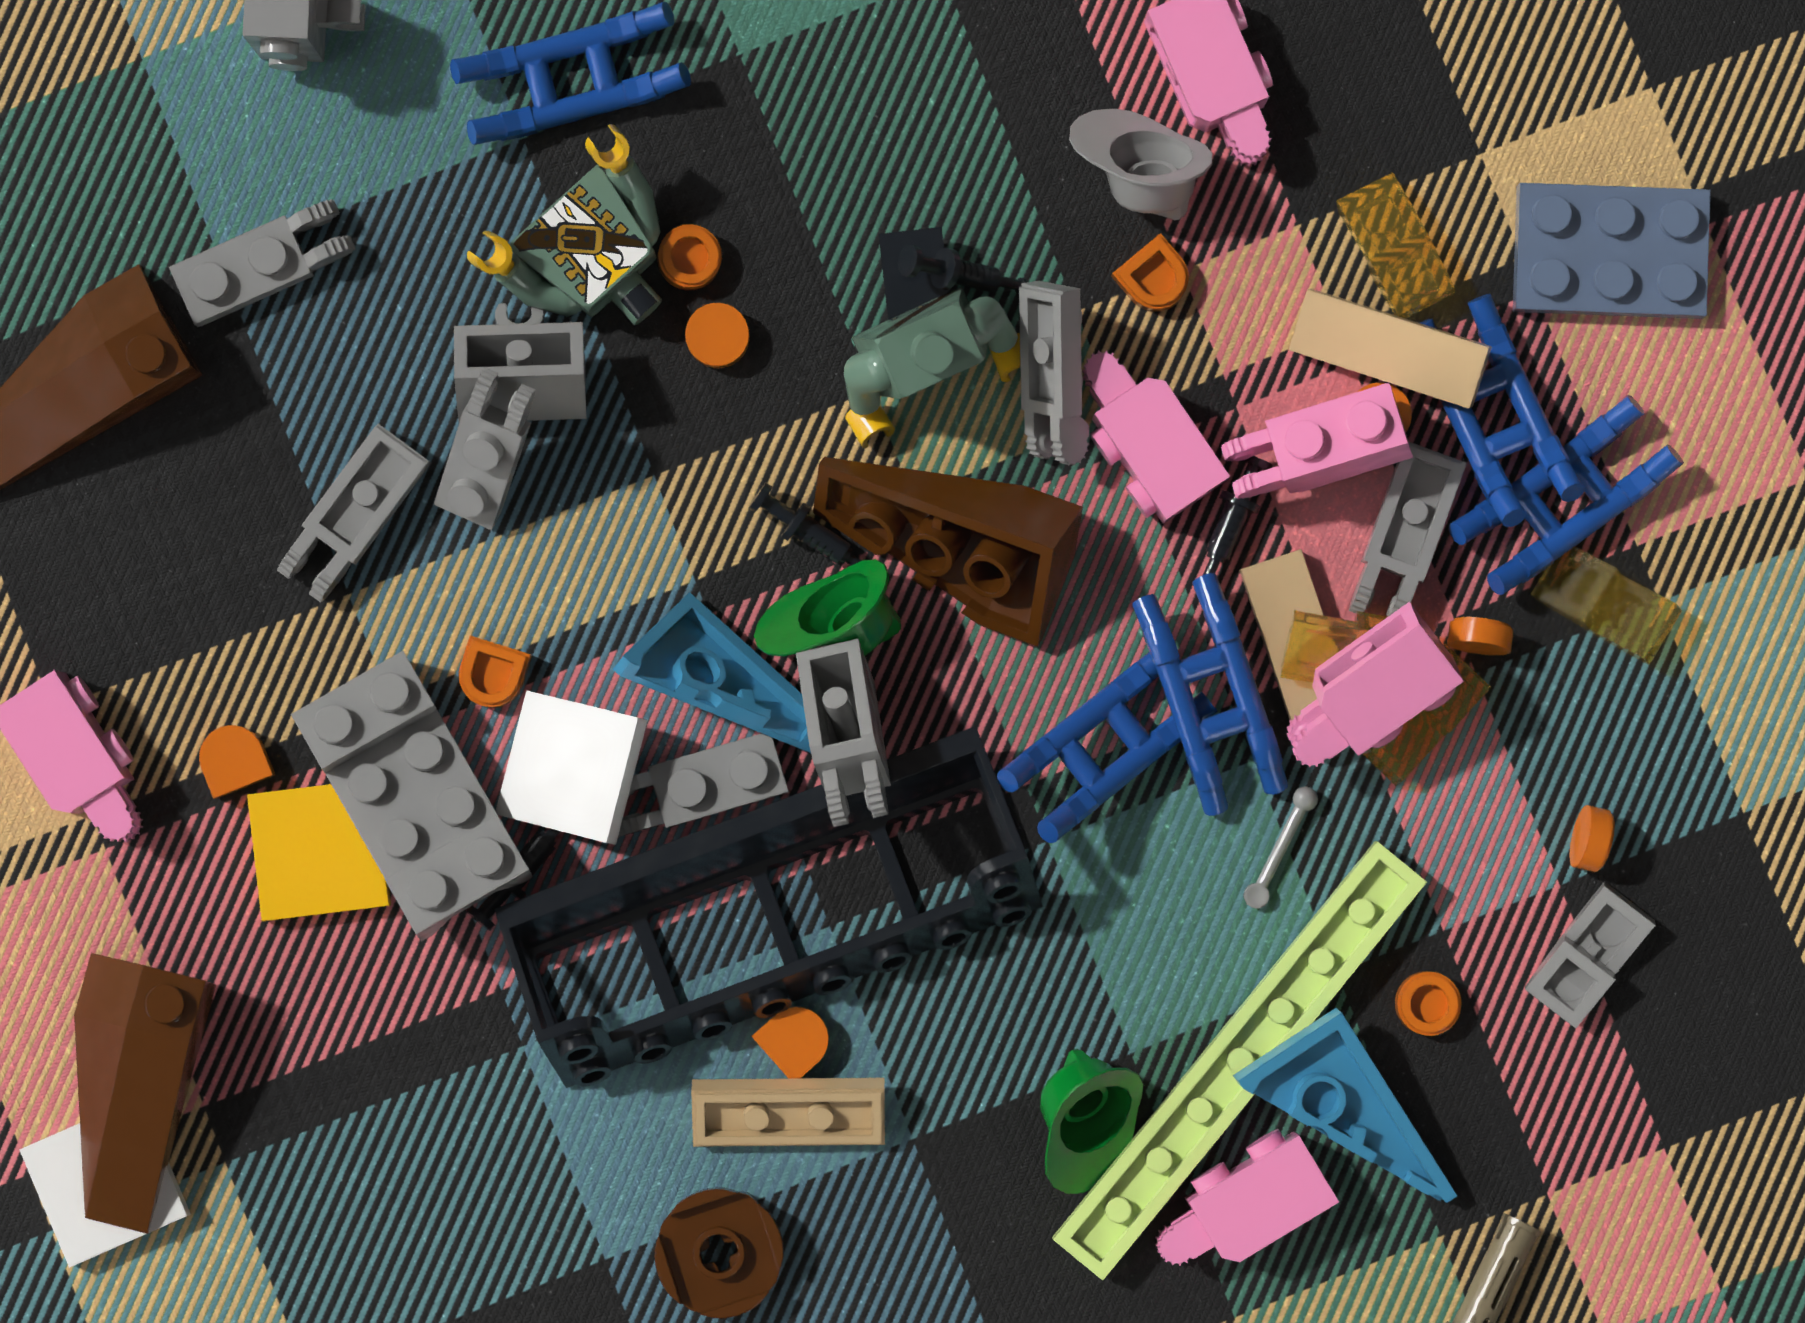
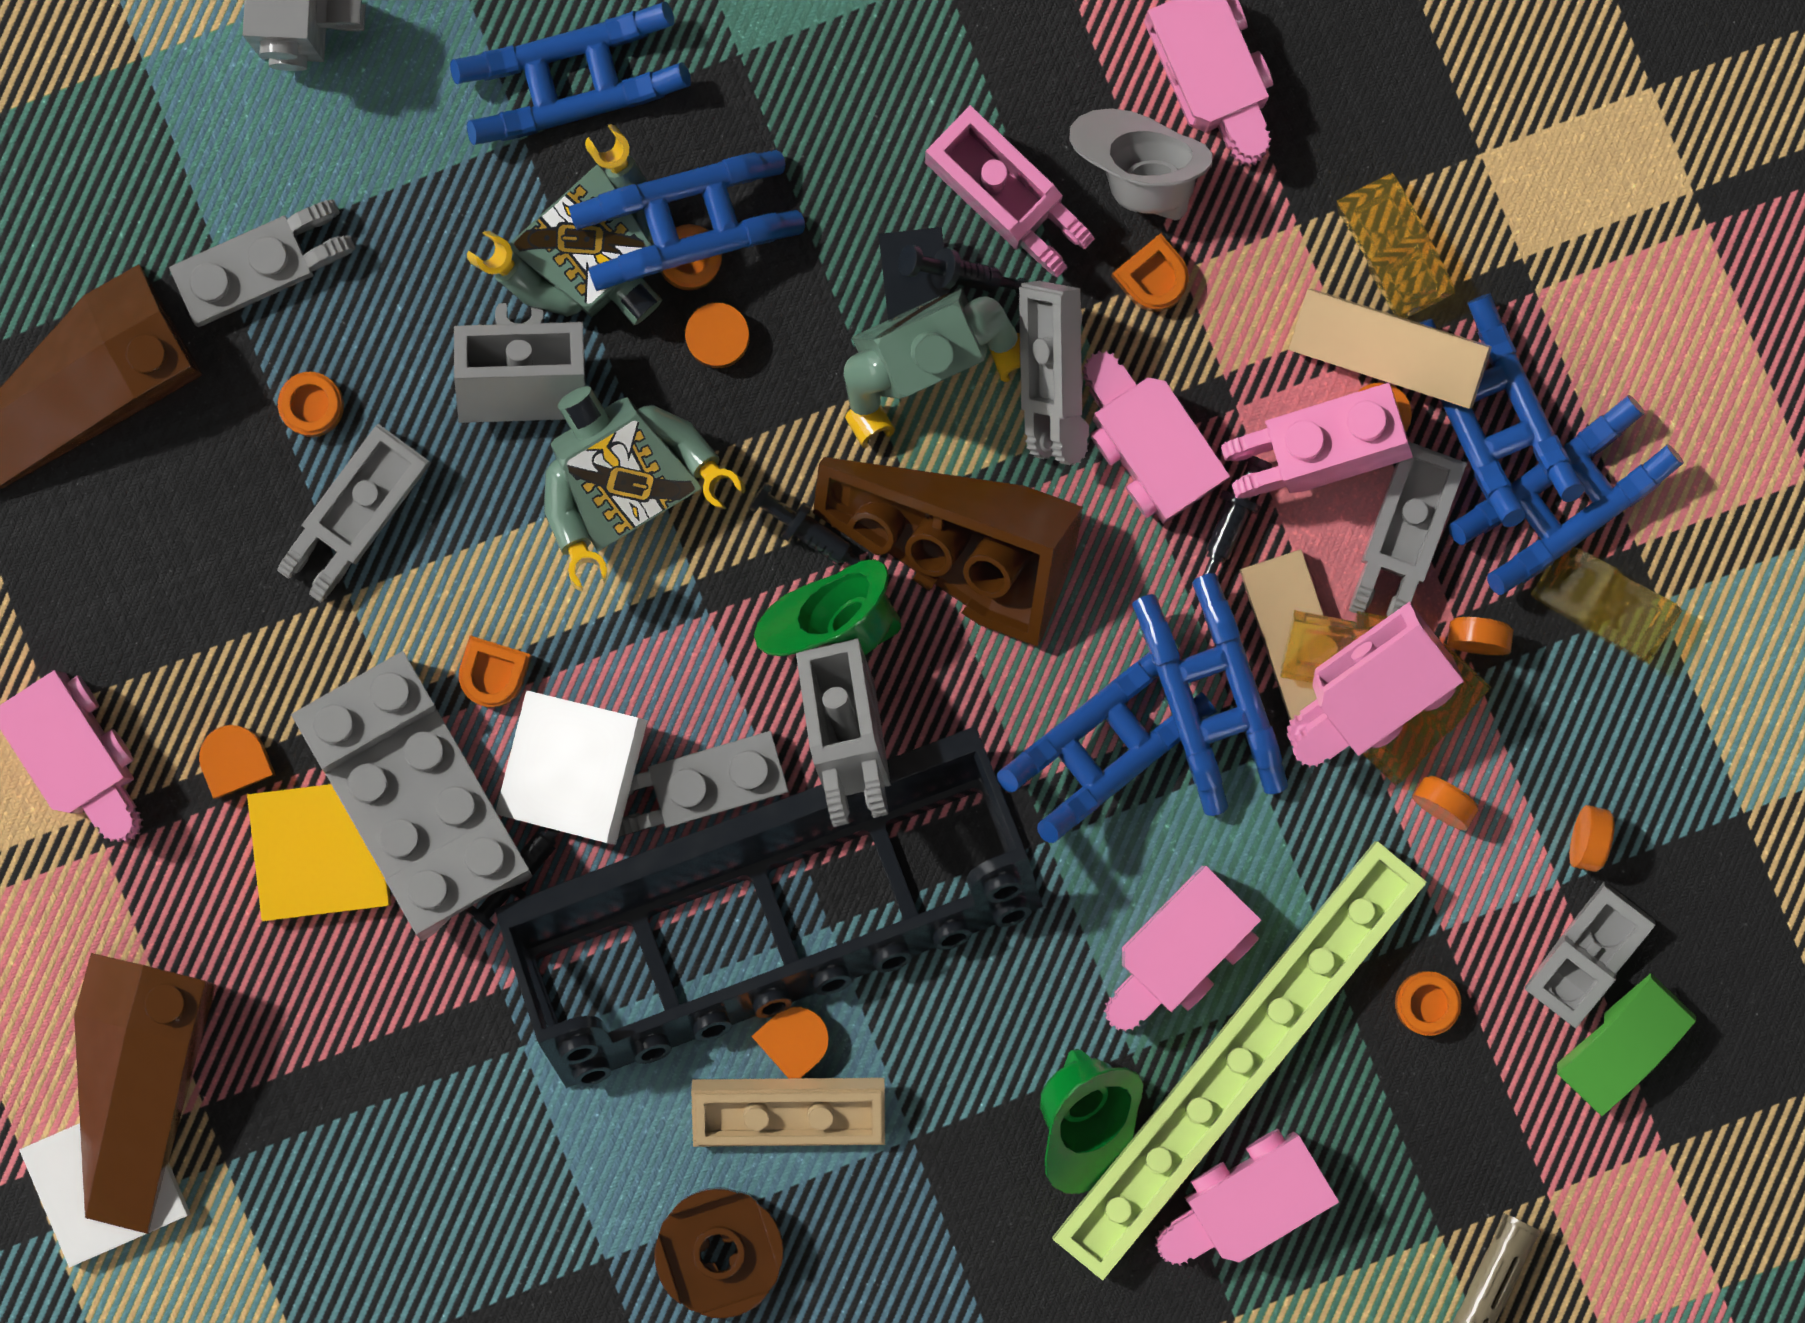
(310, 404): none -> orange tile
(485, 453): light grey hinge -> none
(620, 472): none -> torso
(668, 248): none -> blue piece
(712, 668): dark azure wing -> none
(1003, 187): none -> bright pink hinge
(1180, 948): none -> bright pink hinge
(1257, 894): light grey hinge -> none
(1335, 1088): dark azure wing -> none
(1446, 802): none -> orange tile
(1611, 250): sand blue plate -> none
(1627, 1046): none -> bright green slope

